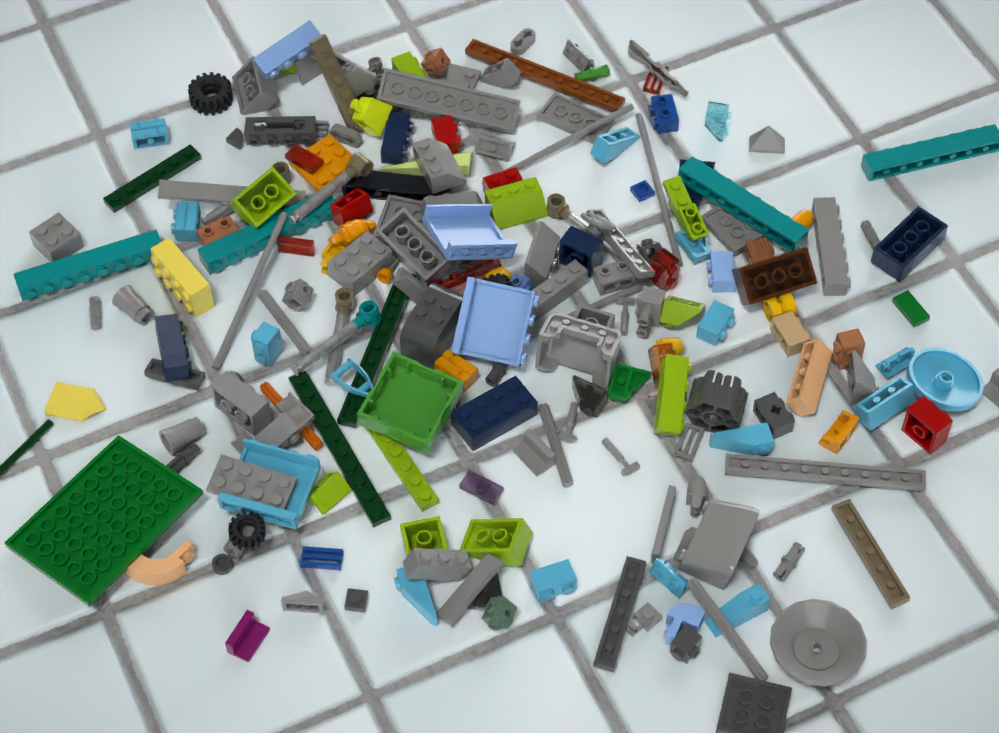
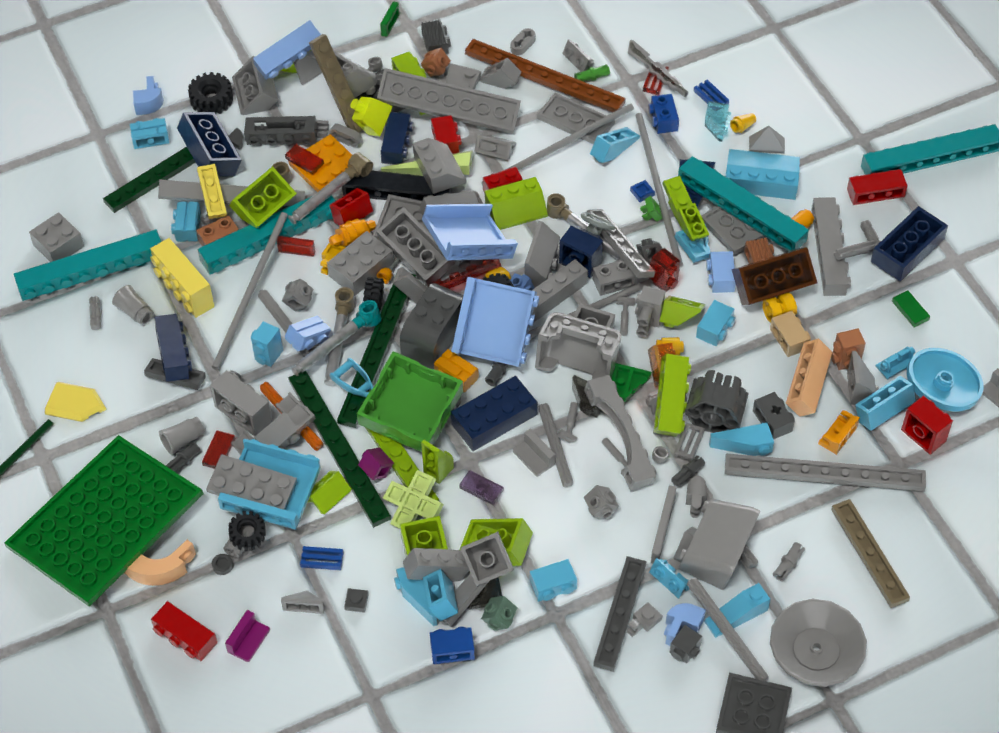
(148, 100): none -> light blue brick
(183, 631): none -> red brick
(209, 142): none -> dark blue brick
(211, 191): none -> light yellow plate
(219, 445): none -> clear red tile
(307, 333): none -> light blue brick
(374, 290): none -> black tyre
(375, 463): none -> magenta brick
(389, 19): none -> green tile
(413, 500): none -> yellowish green plate
(435, 35): none -> dark grey brick
(436, 462): none -> lime slope
(440, 595): none -> medium azure brick
(452, 645): none -> blue brick
(487, 558): none -> light grey slope
(601, 502): none -> light grey brick
(604, 395): none -> light grey arch
(651, 210): none -> bright green tile
(660, 454): none -> light grey hinge
(688, 471): none -> dark grey axle
(712, 91): none -> blue tile
(742, 122): none -> yellow cone
(764, 173): none -> medium azure slope
(854, 250): none -> light grey axle
(877, 187): none -> red brick

